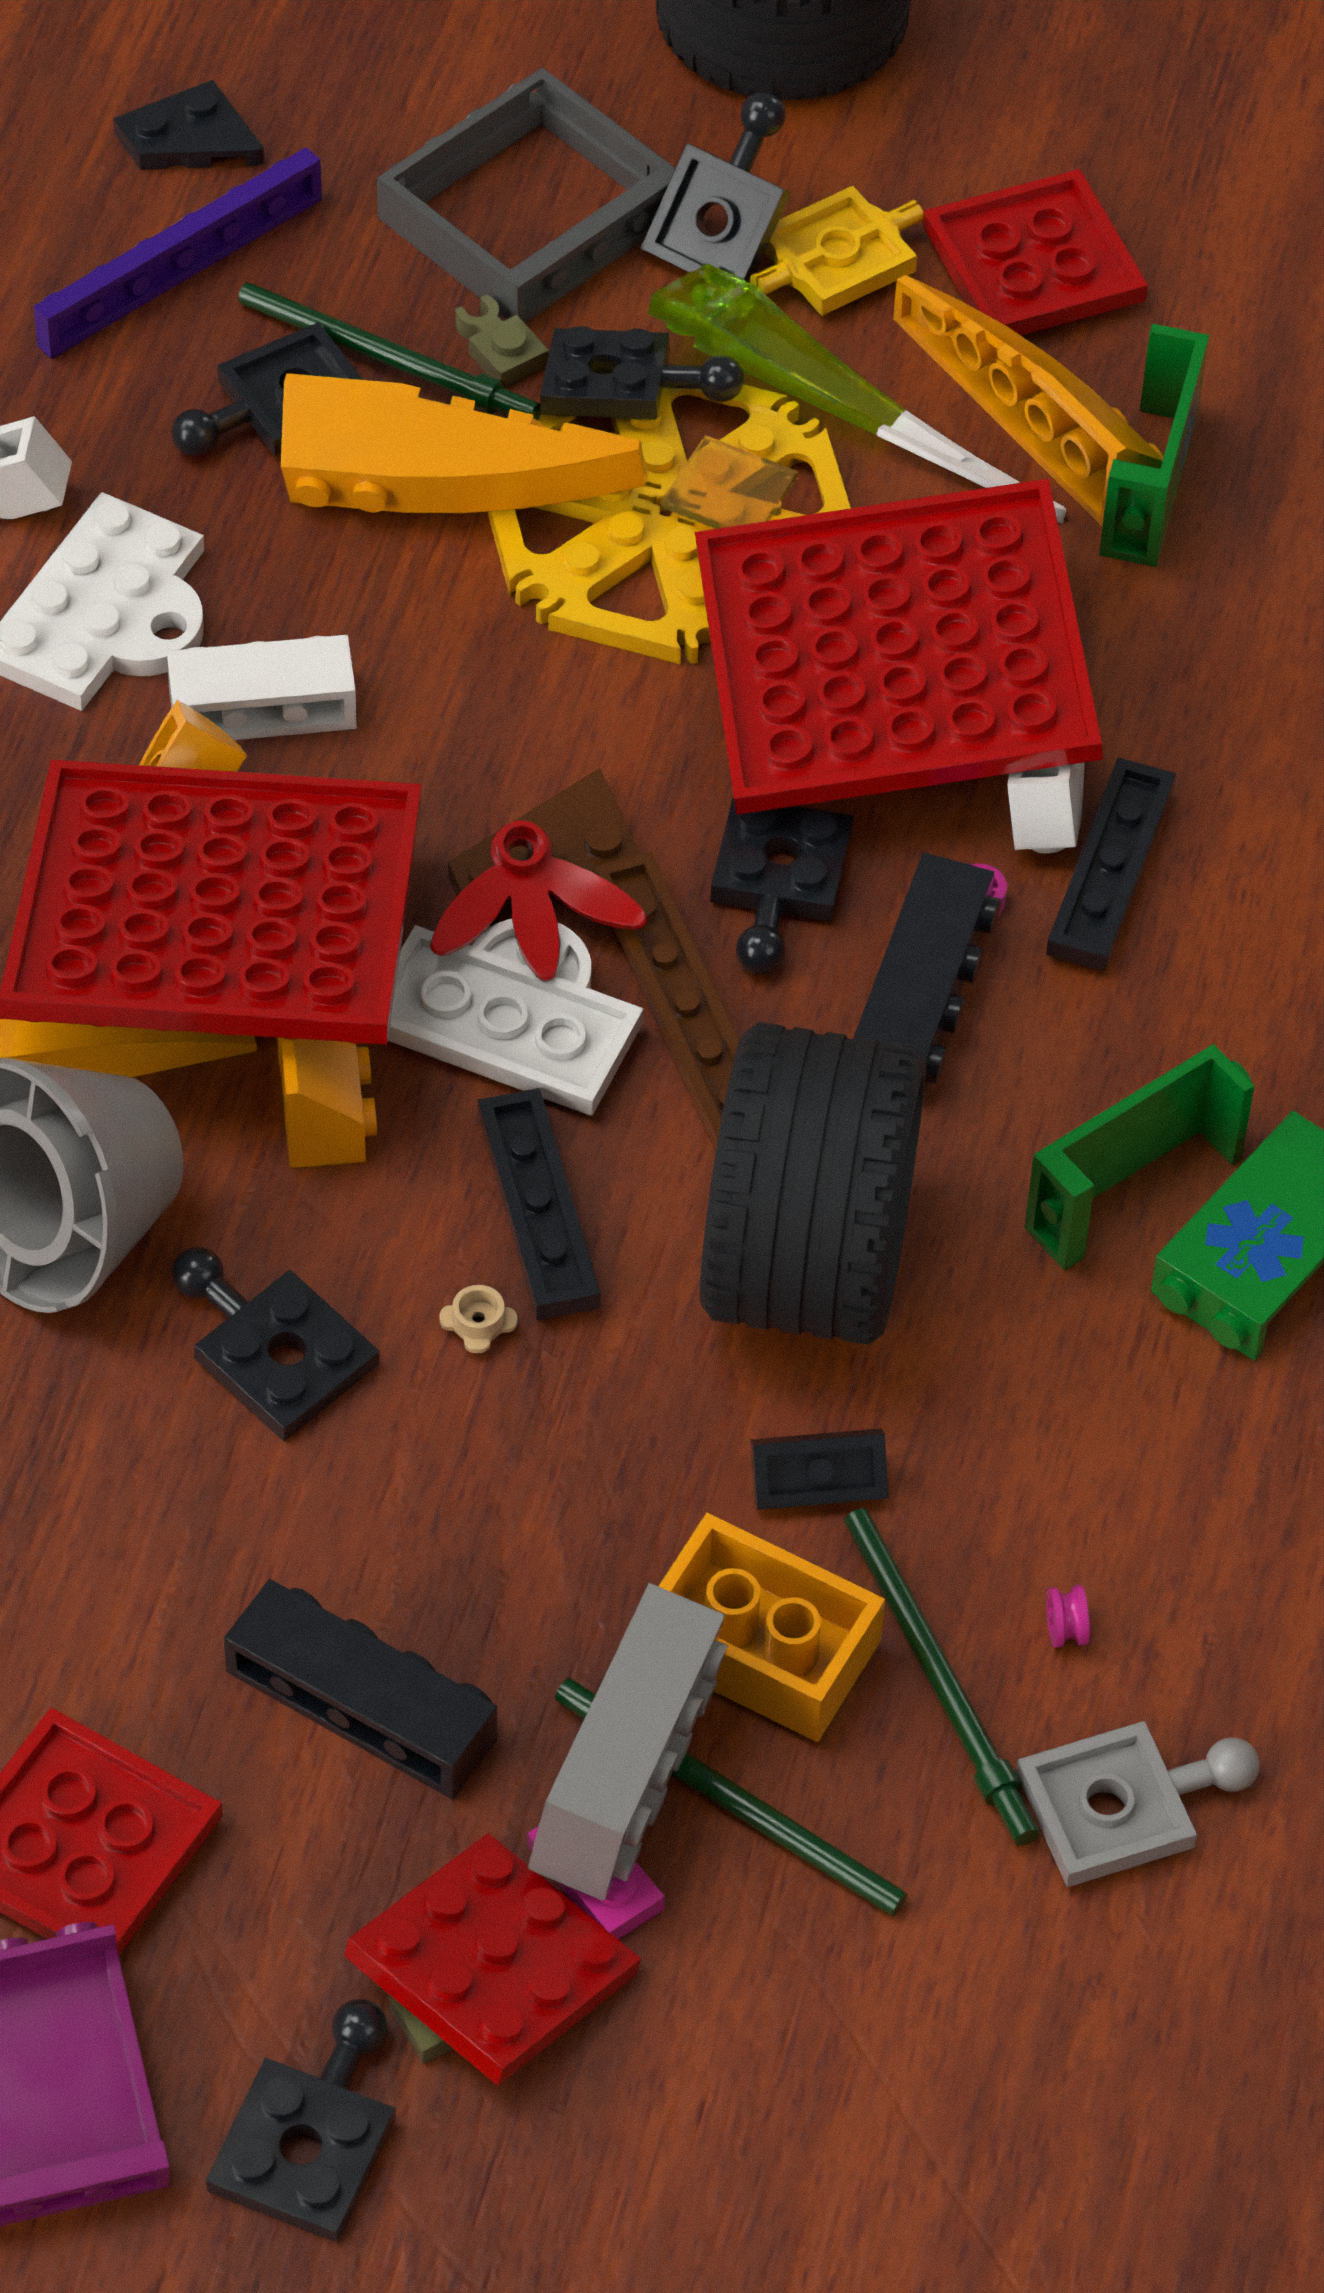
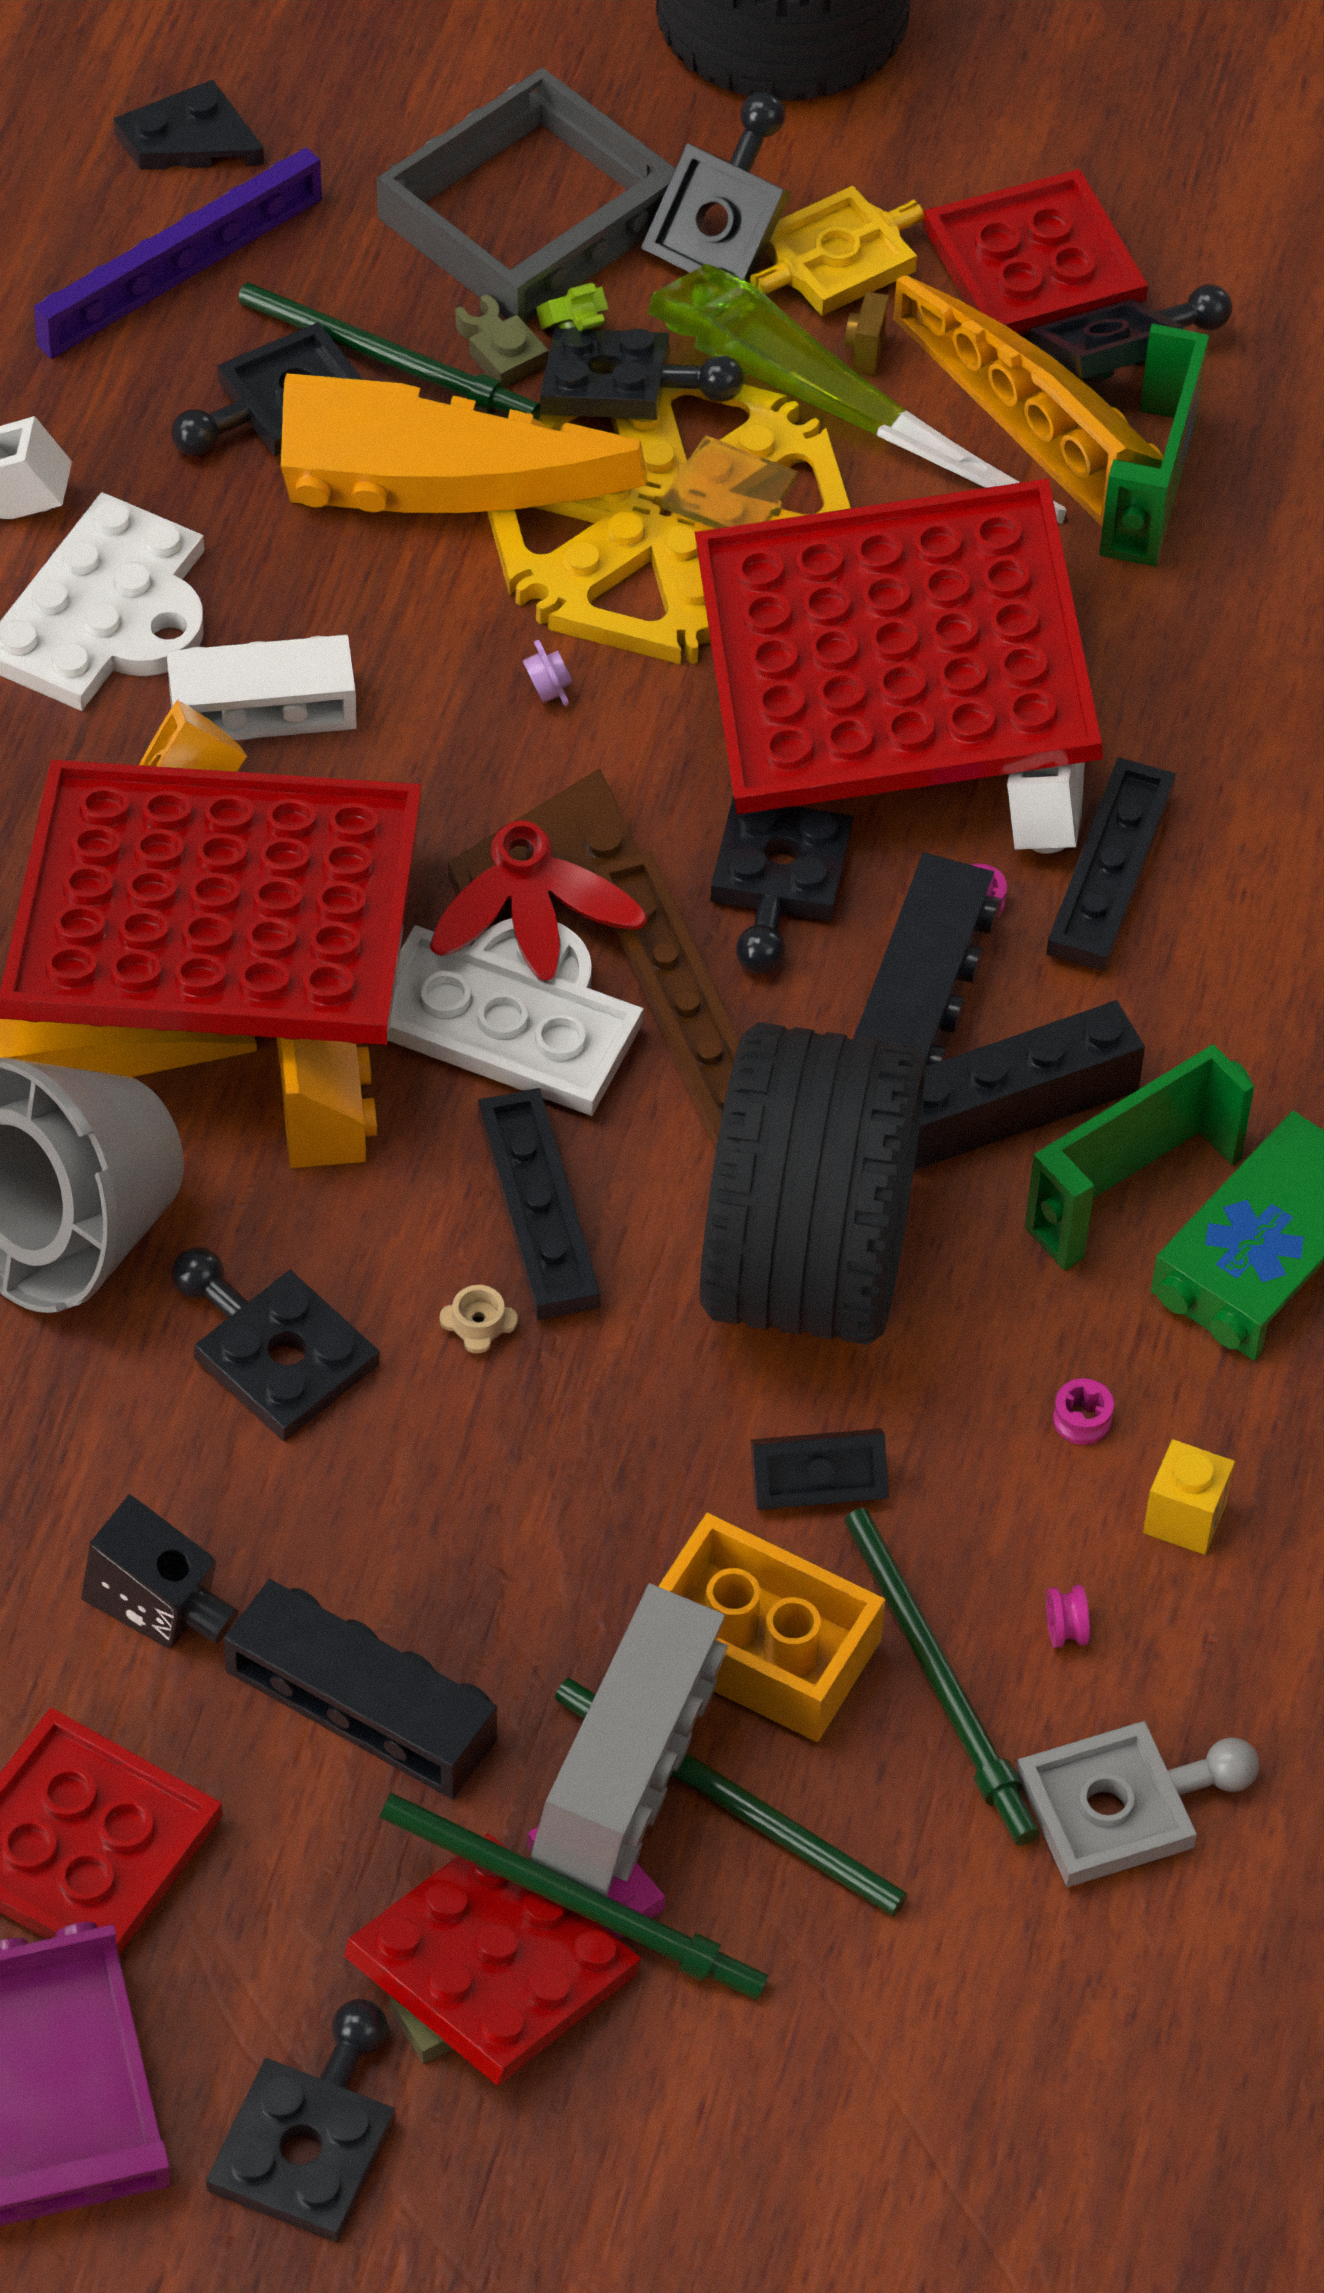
(154, 1578): none -> black torso
(548, 674): none -> lavender plate
(576, 309): none -> lime plate
(697, 1955): none -> dark green bar
(867, 333): none -> pearl gold plate
(1028, 1081): none -> black brick
(1092, 1397): none -> dark pink bush
(1119, 333): none -> black plate
(1188, 1497): none -> yellow brick

